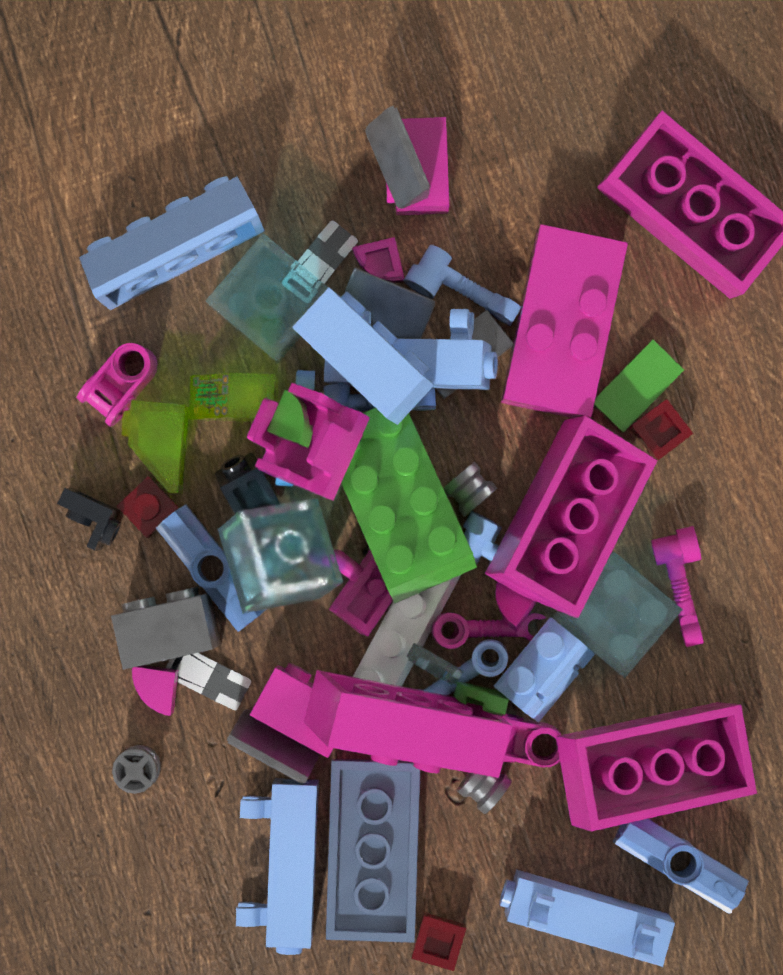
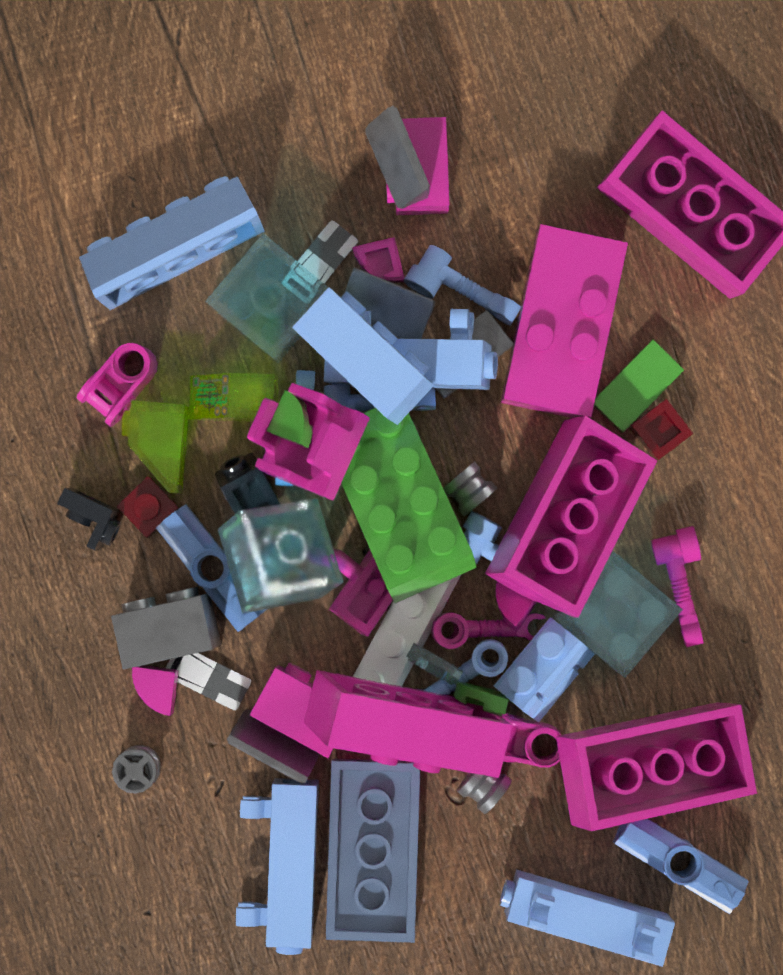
(438, 941): dark red plate -> none

